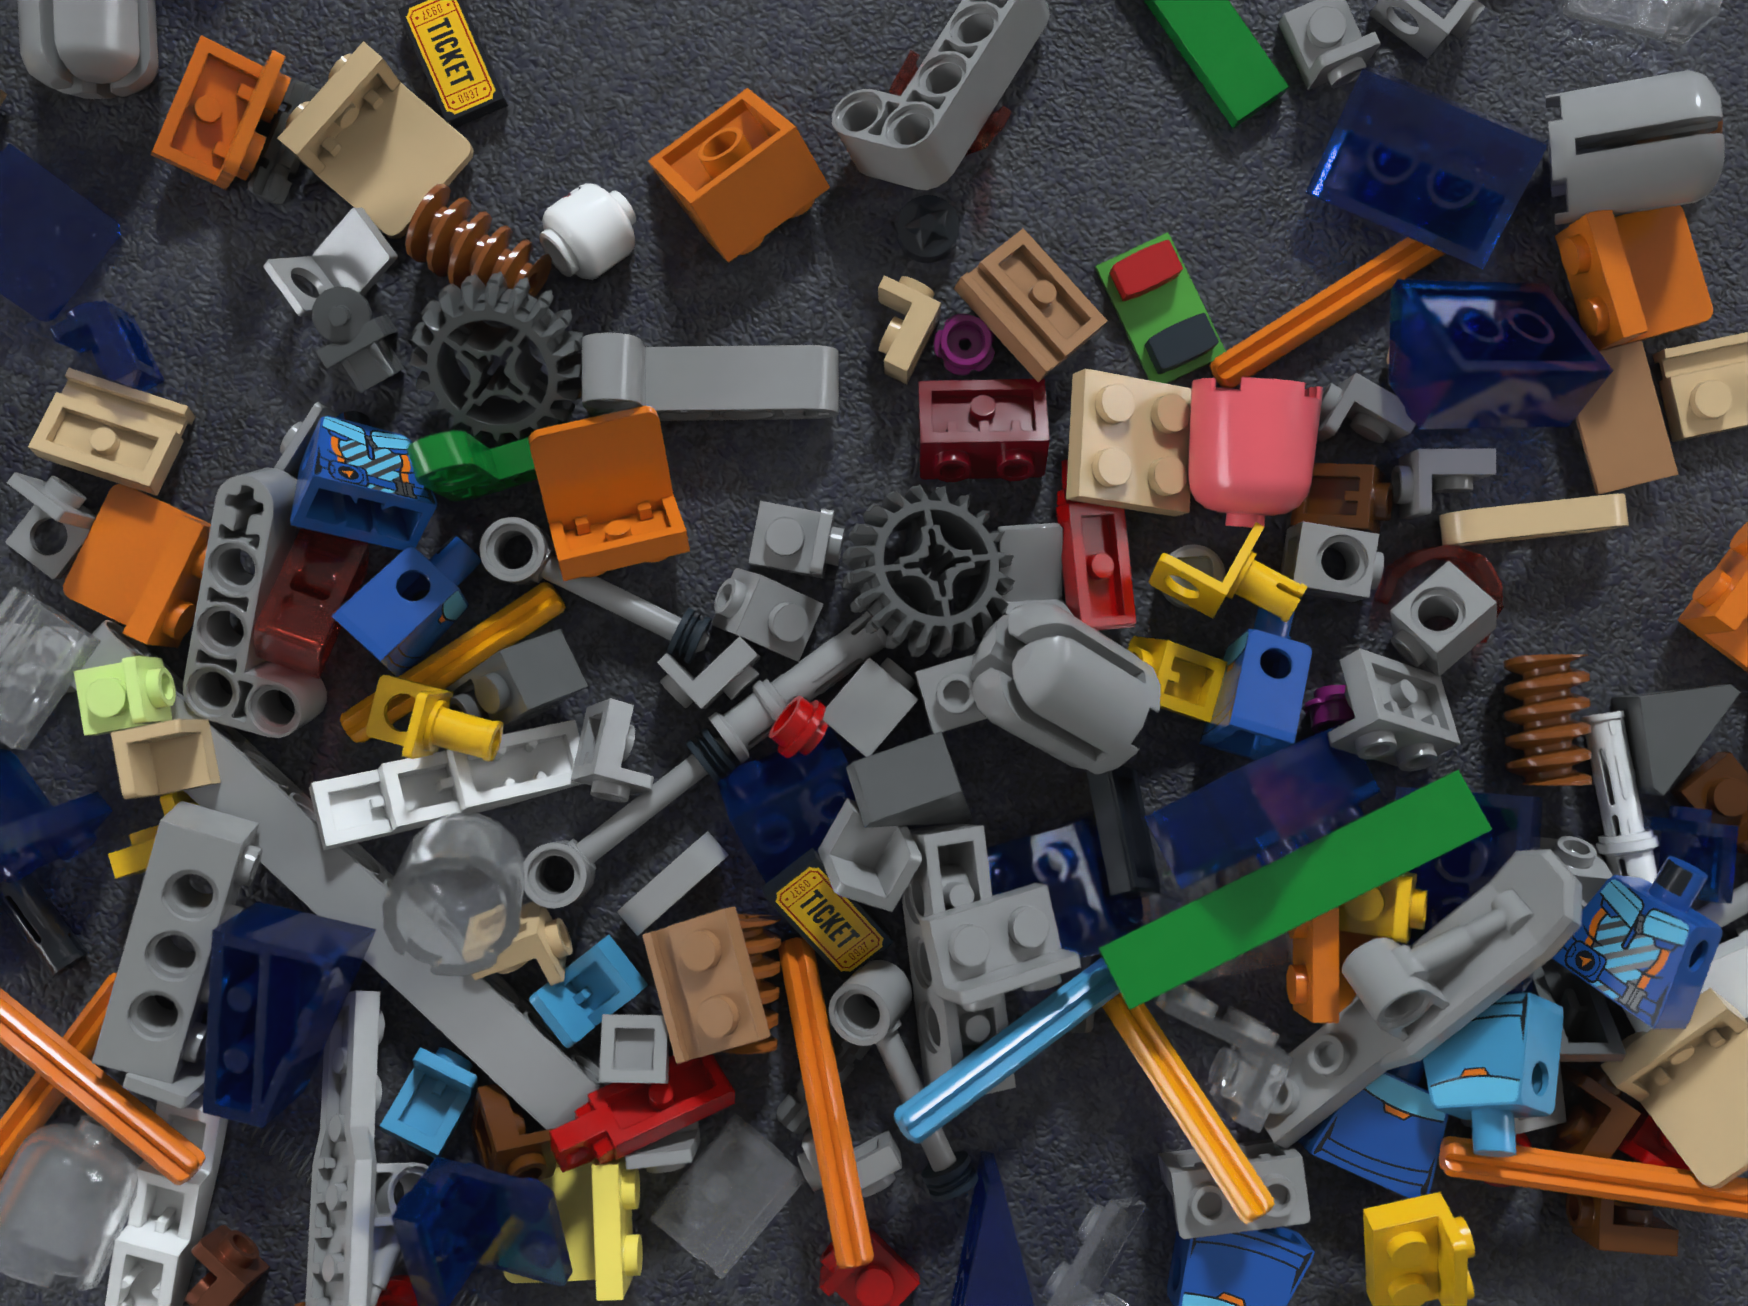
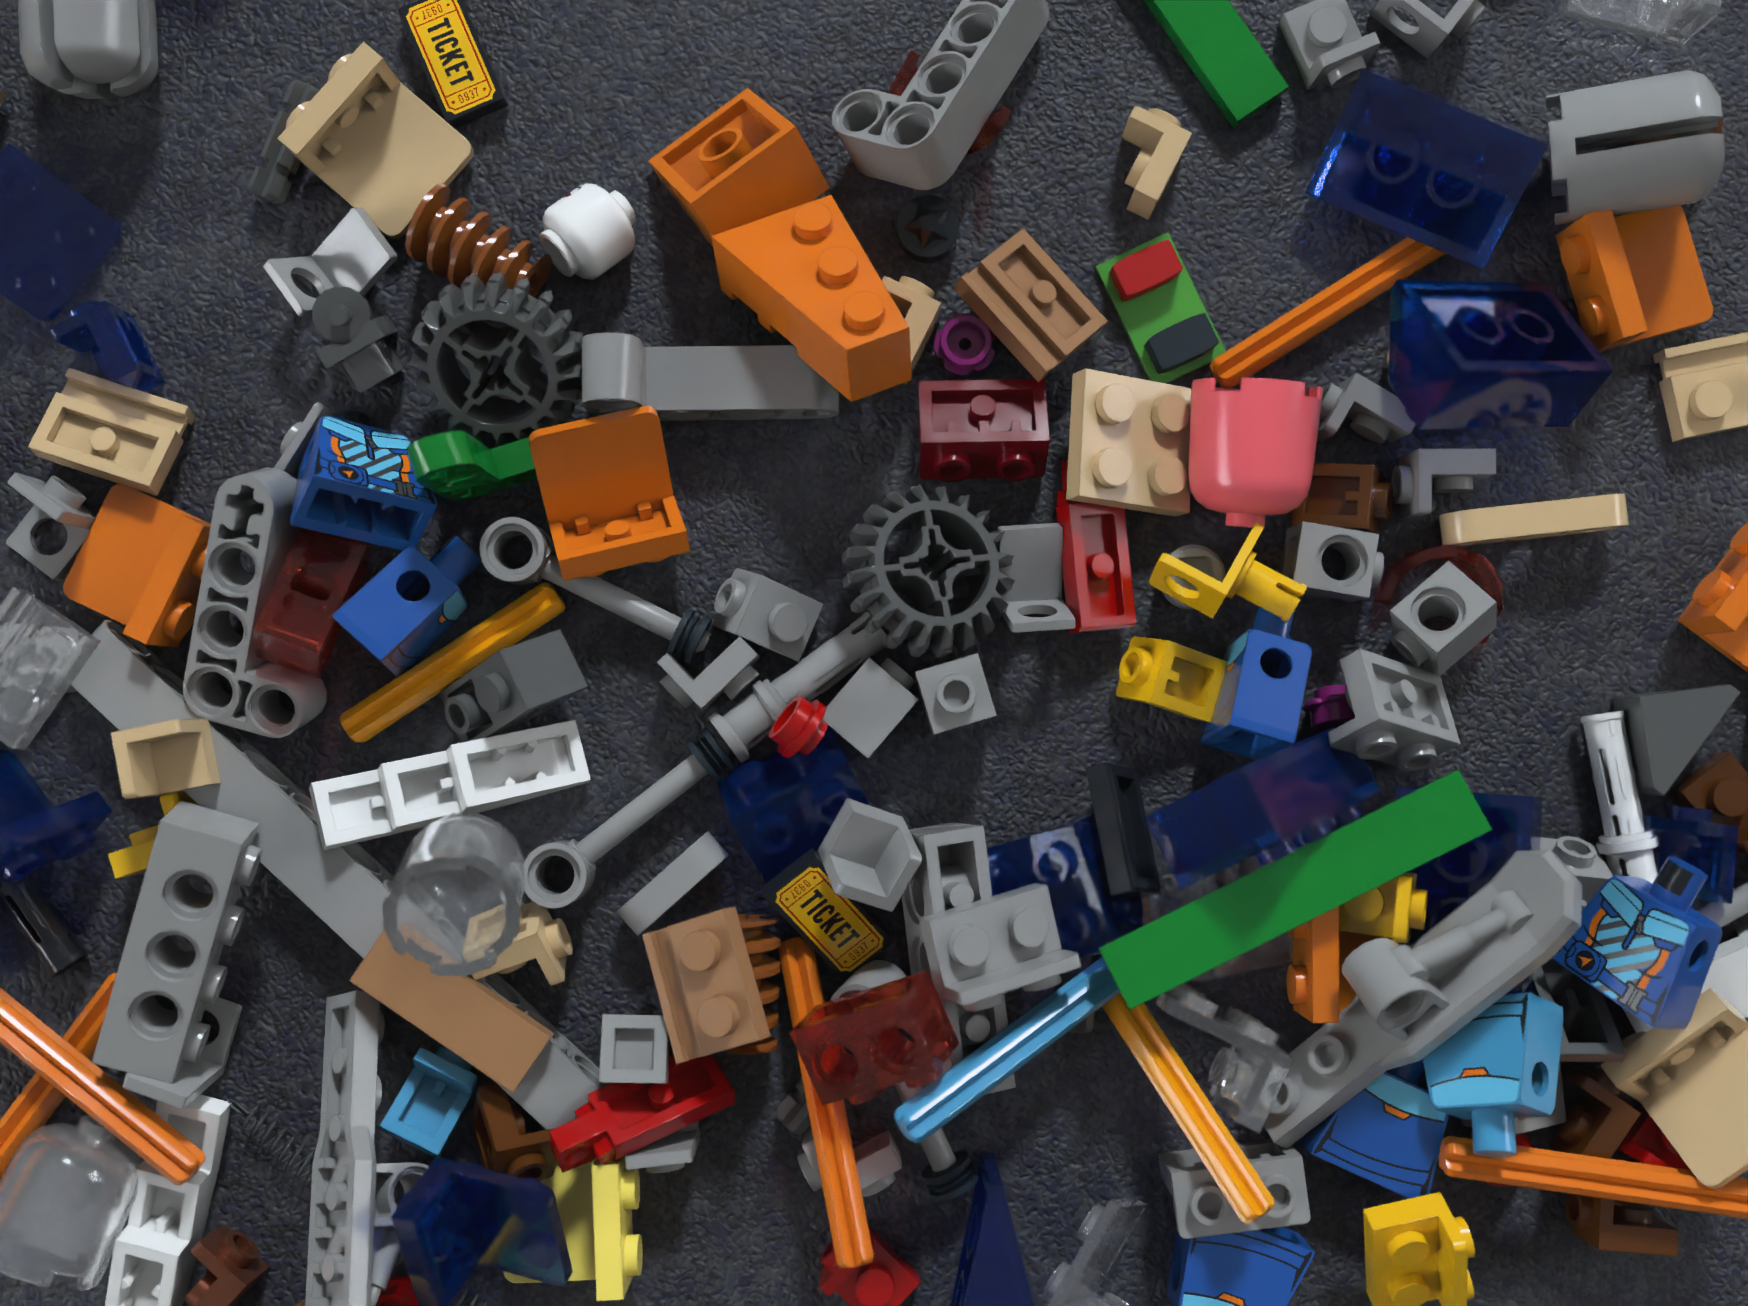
(124, 695): yellowish green bracket -> none
(217, 113): orange bracket -> none
(273, 1006): clear blue wedge -> none
(431, 722): yellow bracket -> none
(455, 1013): none -> medium nougat tile
(592, 986): dark azure bracket -> none
(603, 747): light grey bracket -> none
(728, 1196): clear plate -> none
(795, 540): light grey bracket -> none
(820, 293): none -> orange wedge
(869, 1028): none -> clear red brick
(909, 785): dark grey slope -> none
(1063, 687): light grey cylinder -> none
(1162, 147): none -> tan bracket
(1547, 720): dark orange piece -> none
(1625, 425): medium nougat piece -> none

